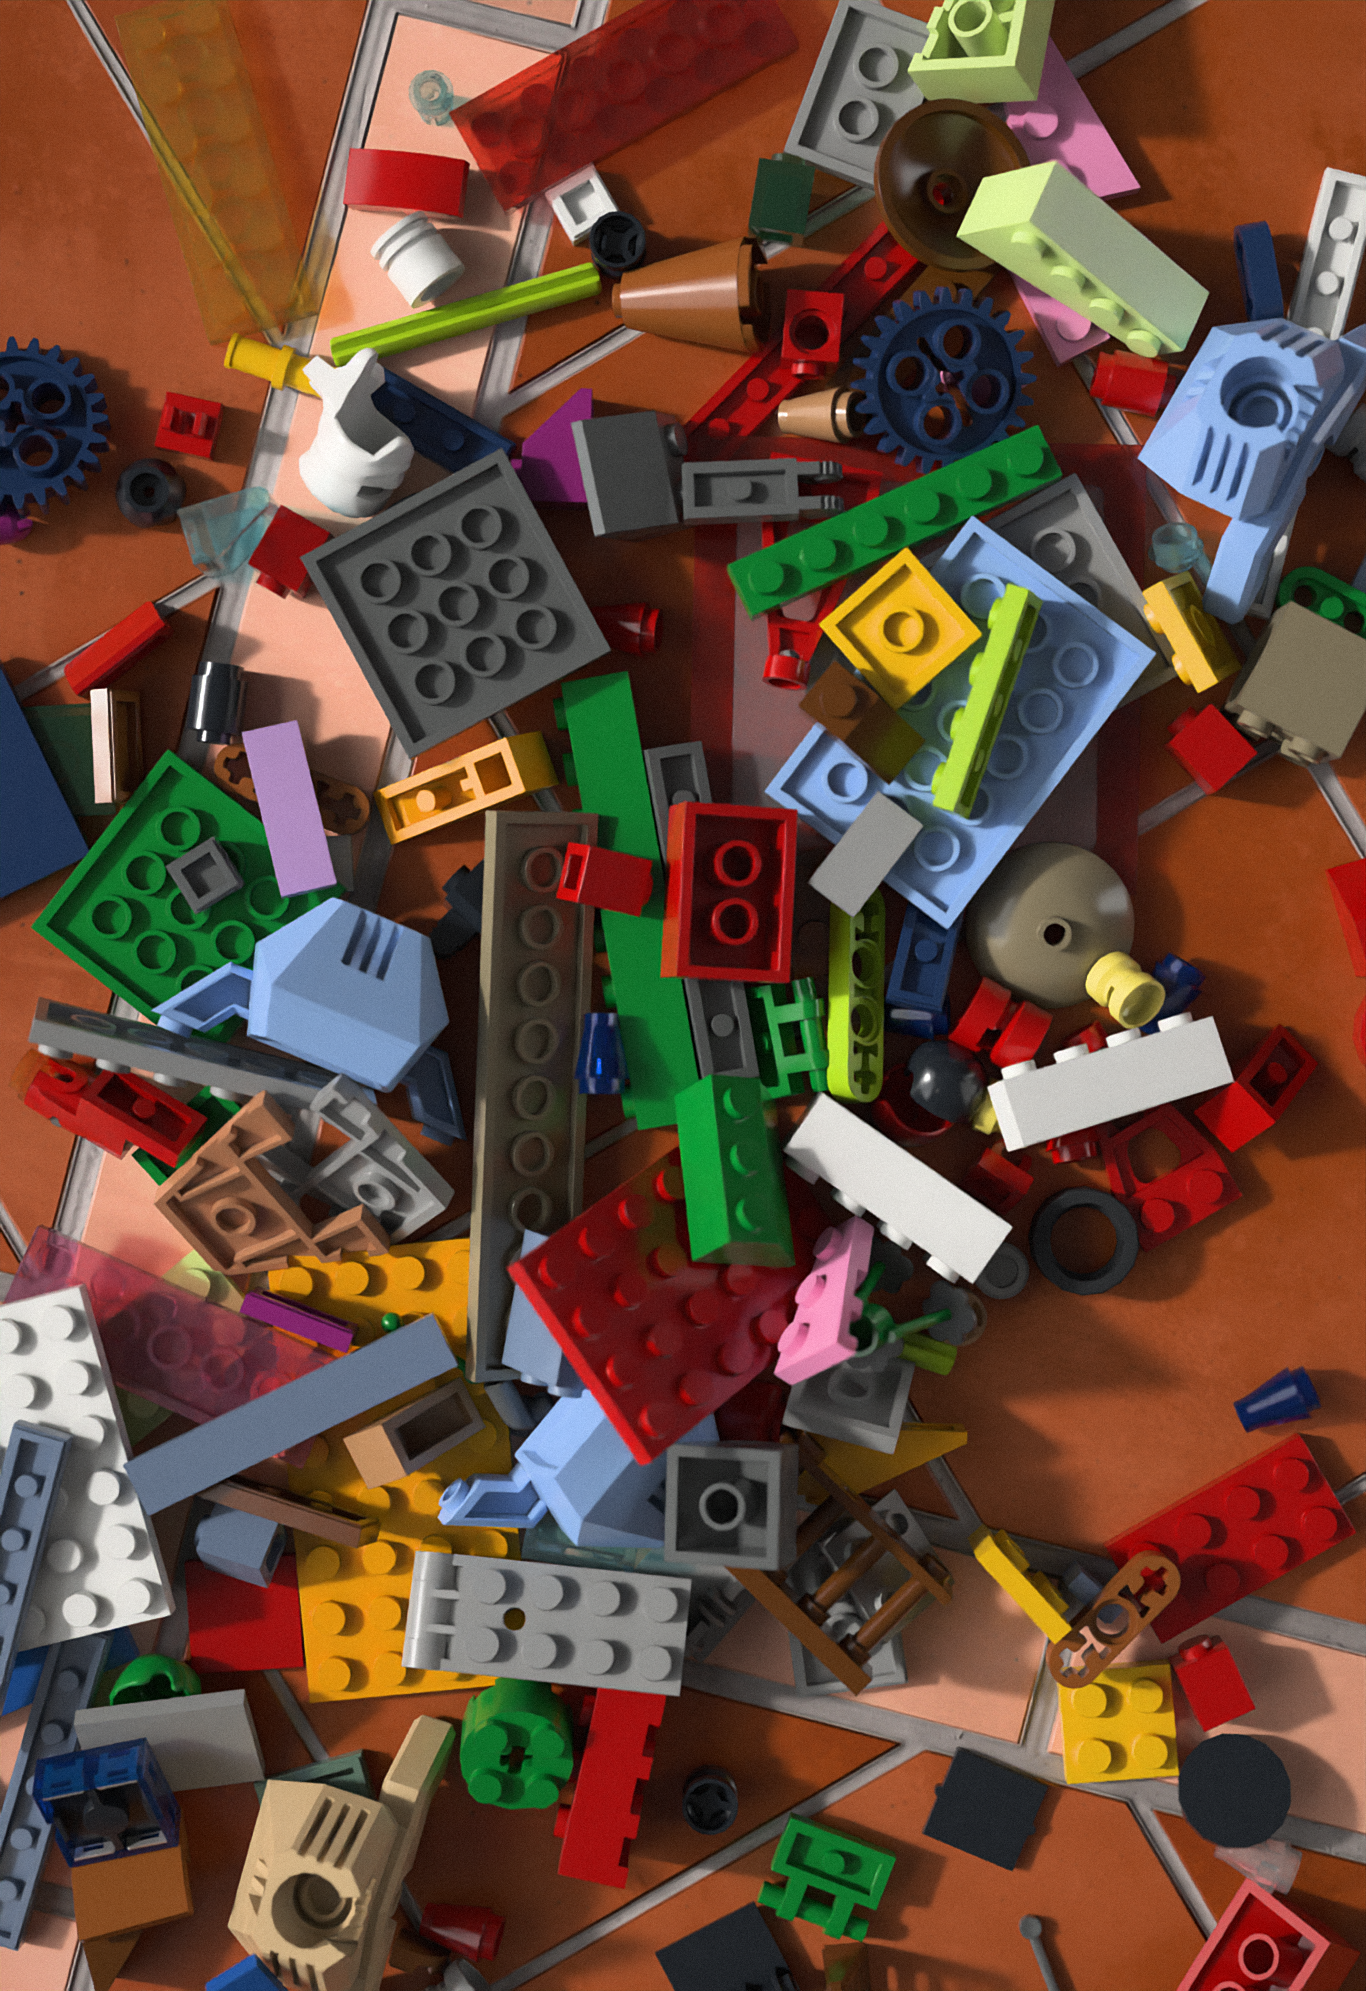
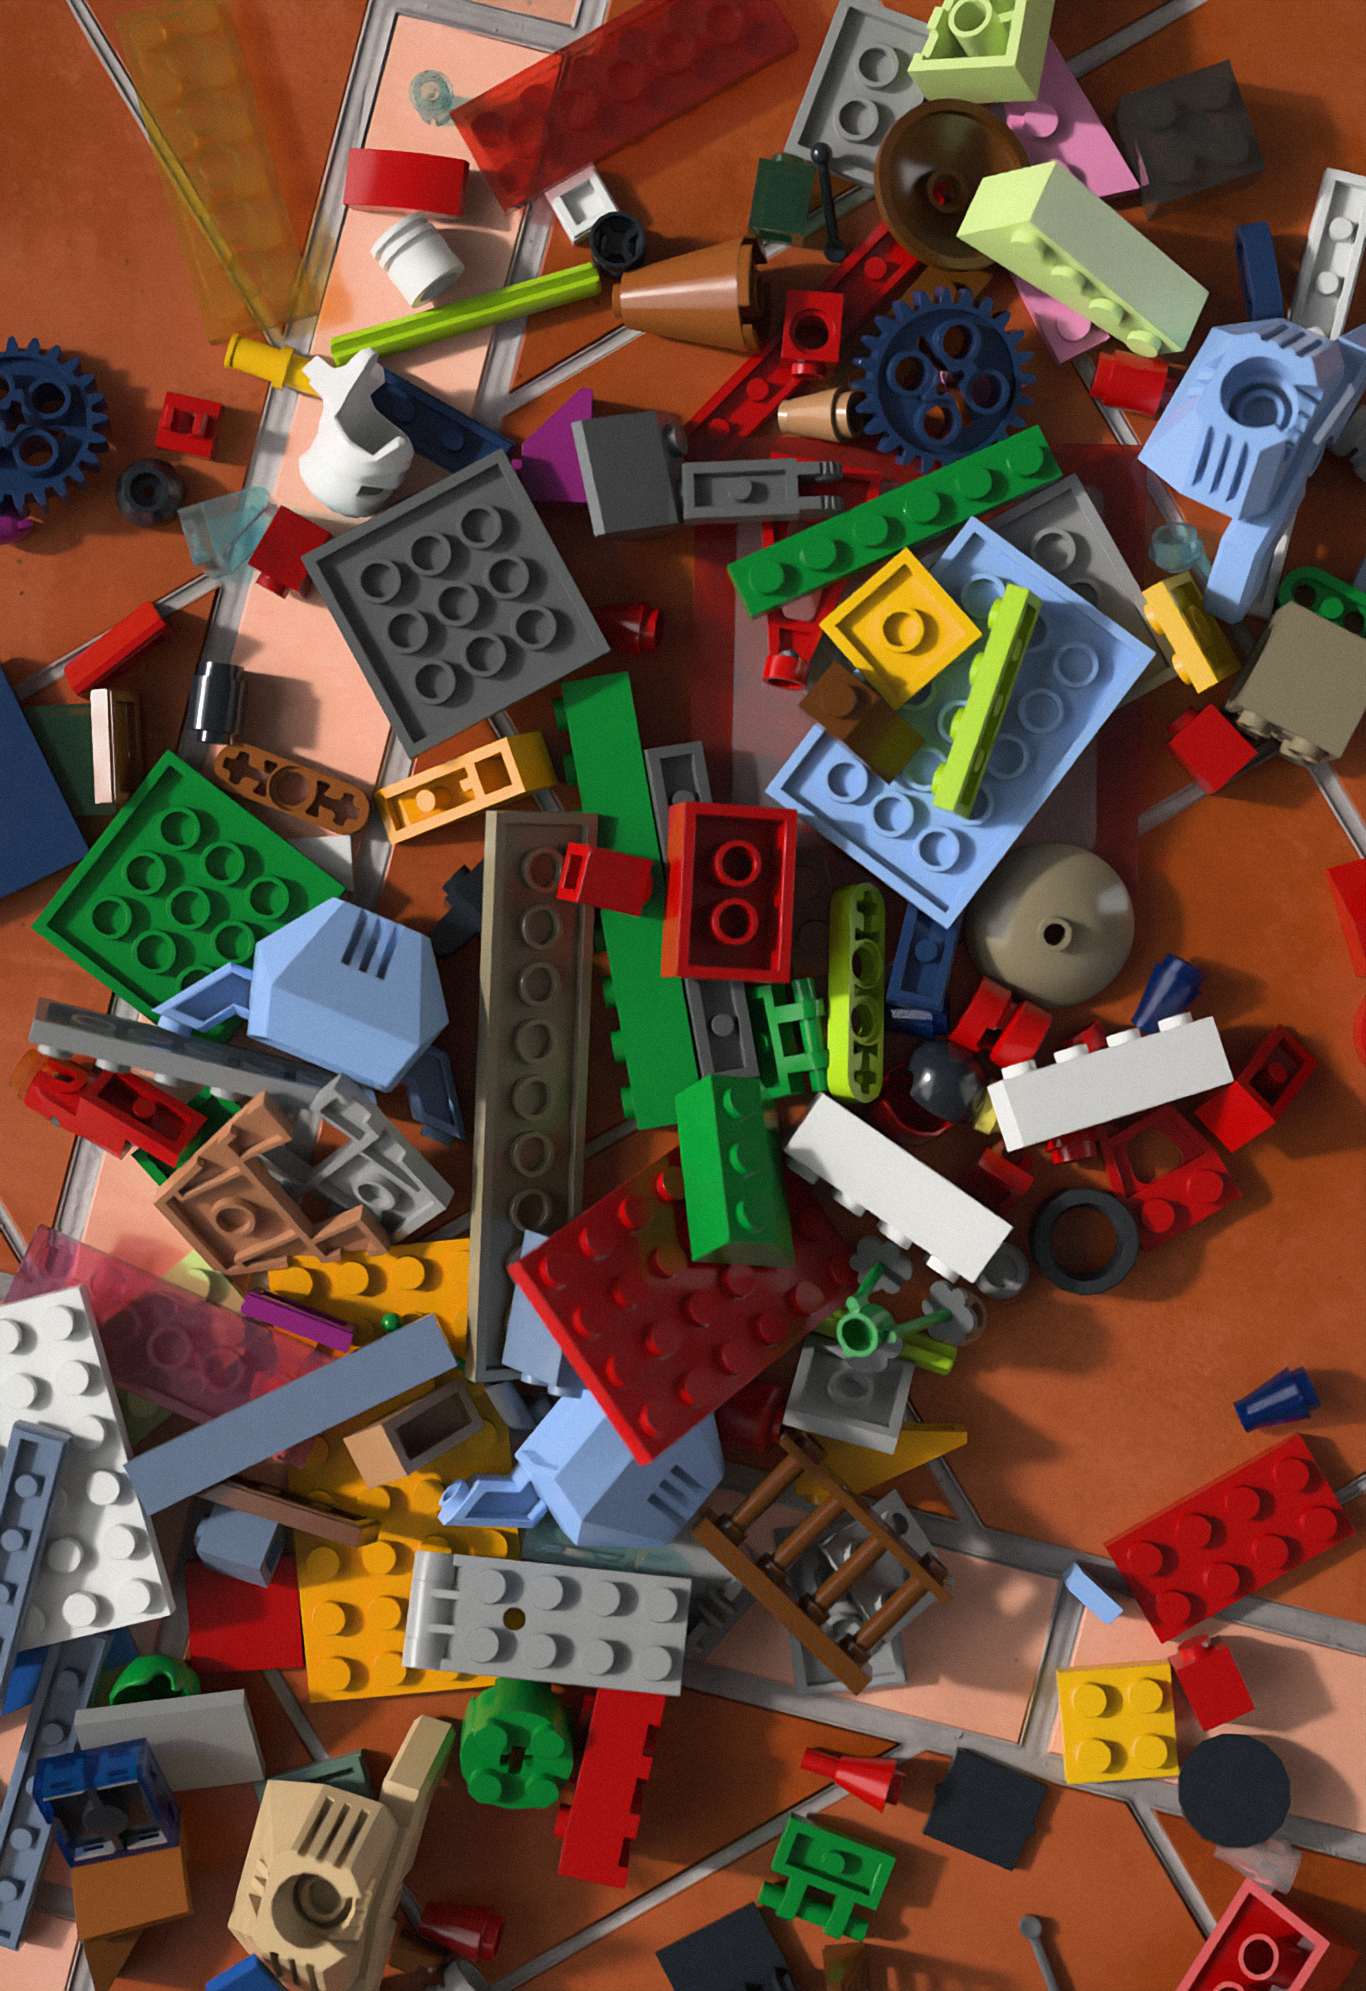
(206, 875): dark grey tile -> none
(289, 809): lavender tile -> none
(601, 1056): clear blue cone -> none
(707, 1811): black wheel -> none
(732, 1503): dark grey slope -> none
(827, 1303): bright pink wing -> none
(835, 248): none -> black hinge
(865, 854): light grey tile -> none
(867, 1778): none -> red cone
(1034, 1593): yellow plate -> none
(1118, 984): light yellow wheel -> none
(1154, 1600): dark orange beam -> none
(1188, 140): none -> clear smoke brick

